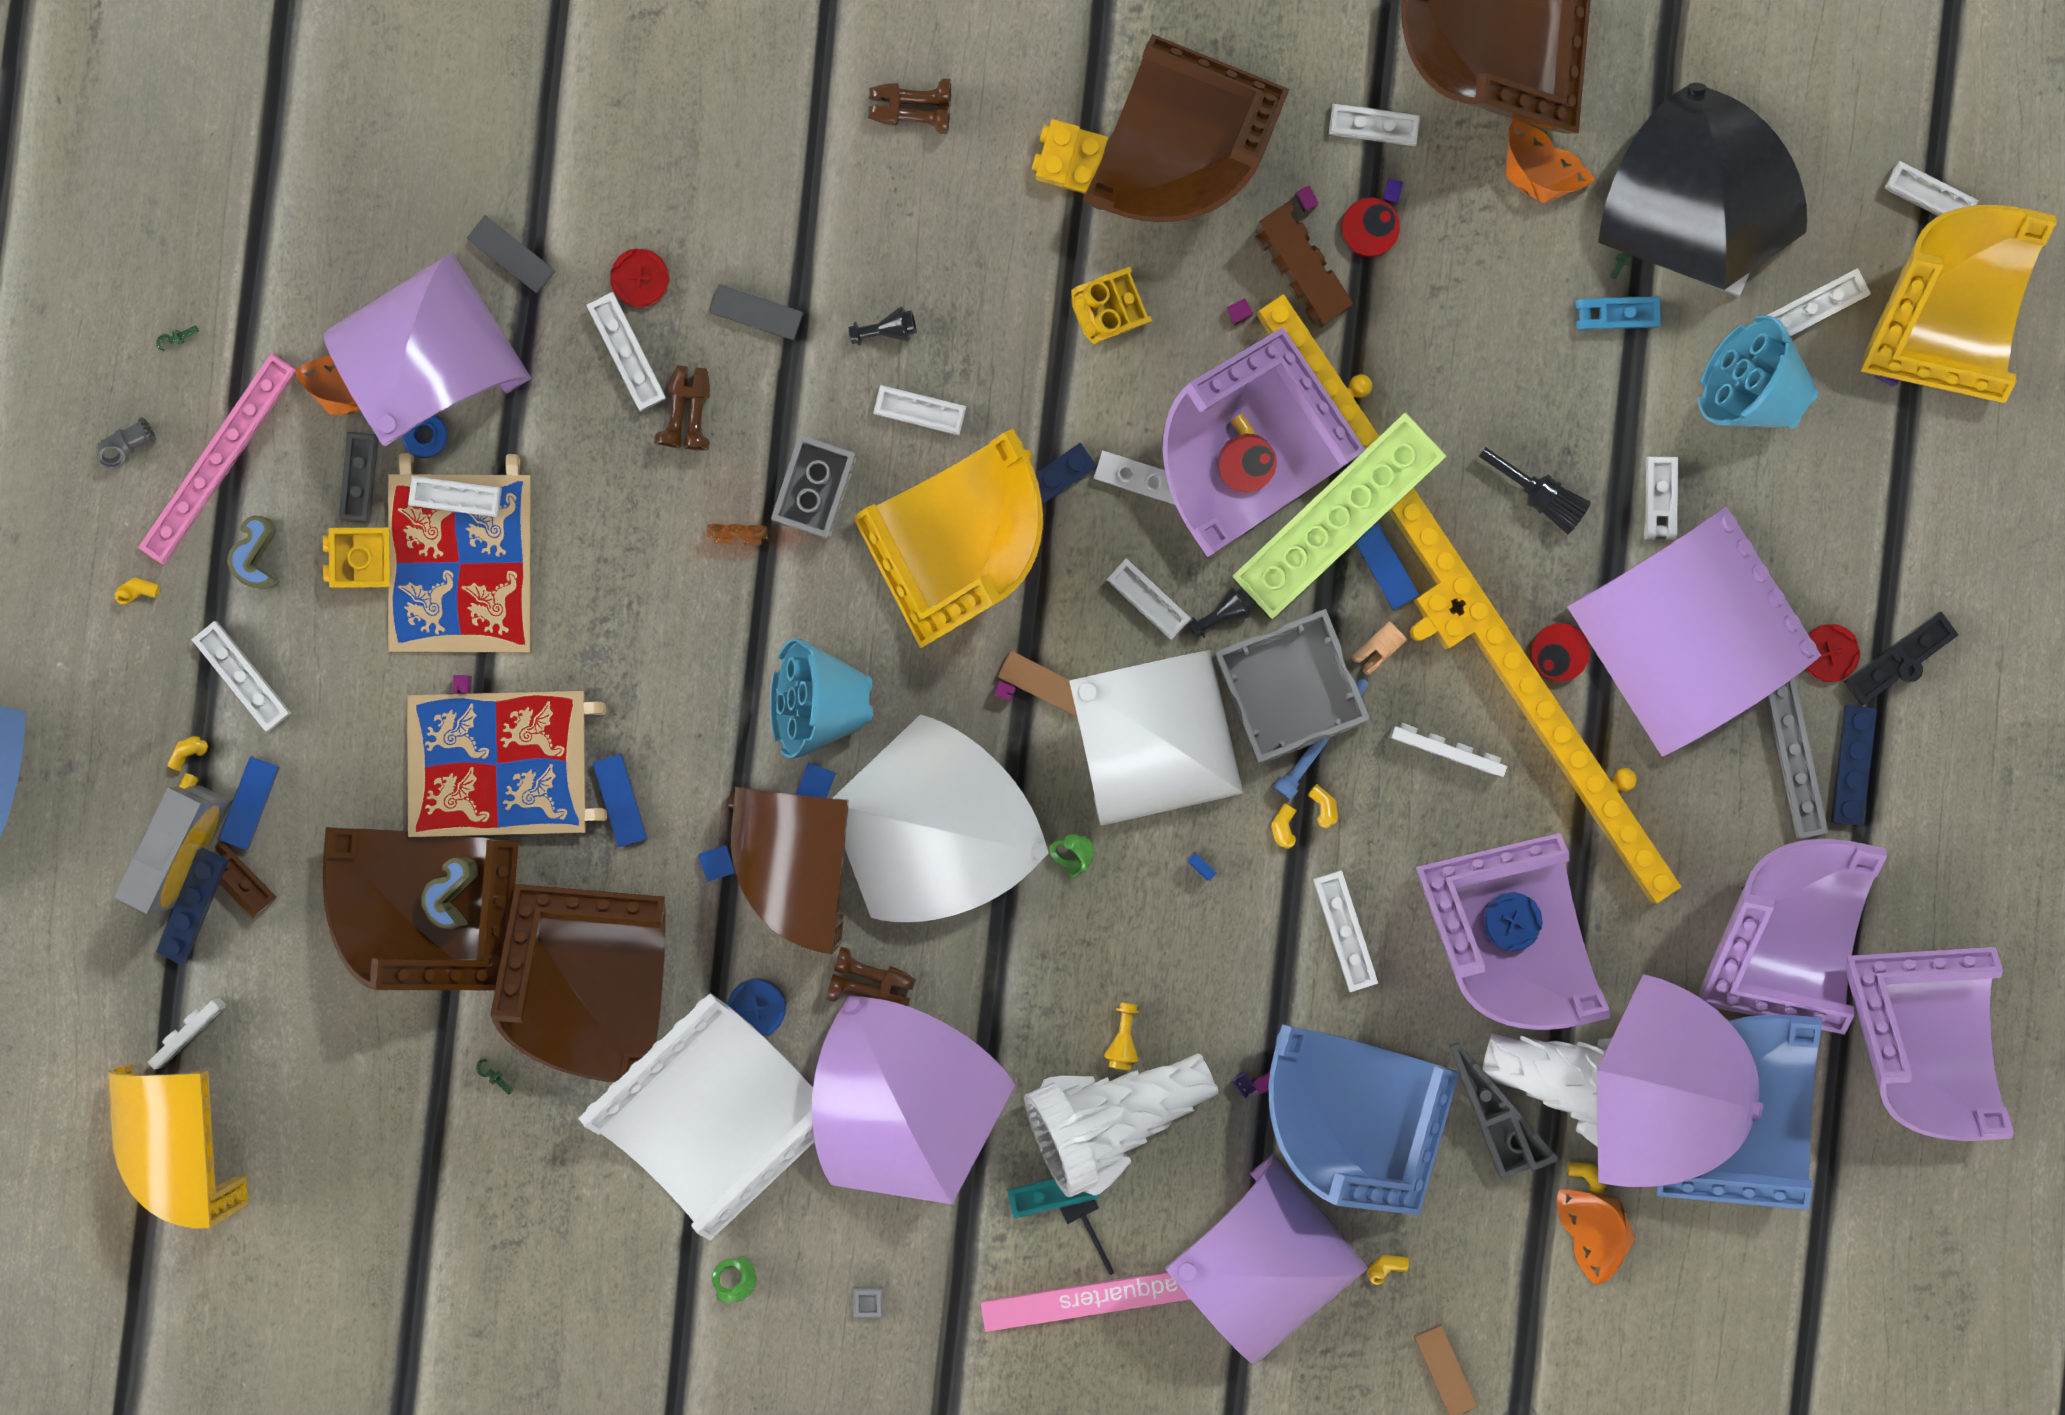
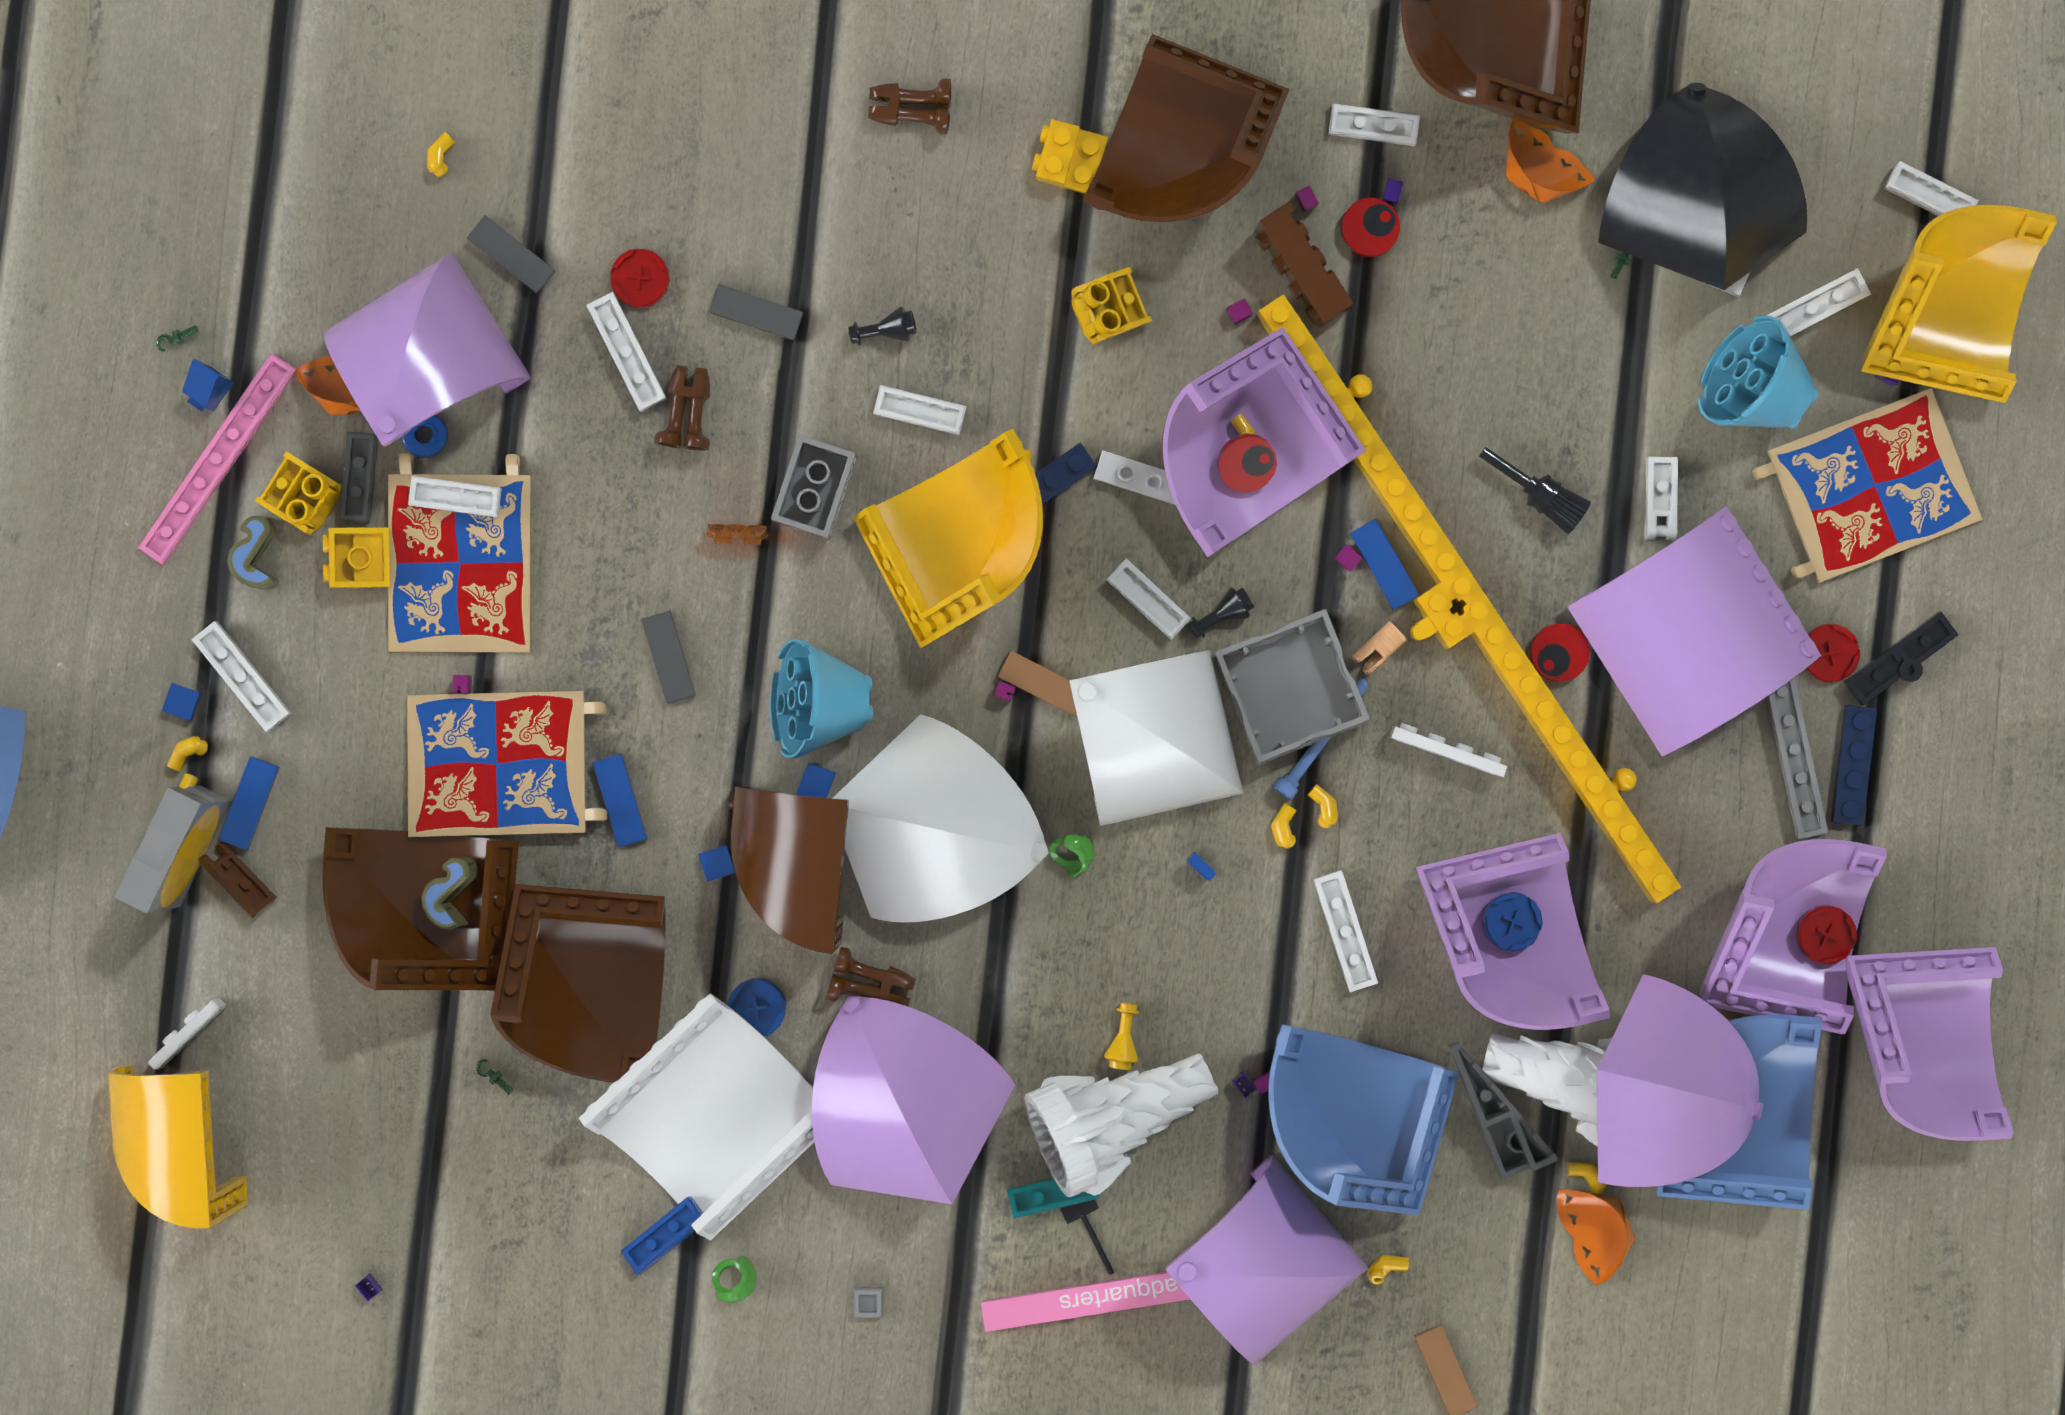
(124, 442): dark grey connector -> none
(134, 588): yellow arm -> none
(182, 701): none -> blue tile
(192, 906): dark blue plate -> none
(205, 386): none -> blue slope
(294, 489): none -> yellow slope
(368, 1287): none -> dark purple piece
(435, 155): none -> yellow arm
(662, 1236): none -> blue tile
(668, 657): none -> dark grey tile
(1339, 515): yellowish green plate -> none
(1348, 558): none -> magenta piece
(1619, 313): dark azure plate -> none
(1826, 934): none -> red tile
(1873, 486): none -> flag

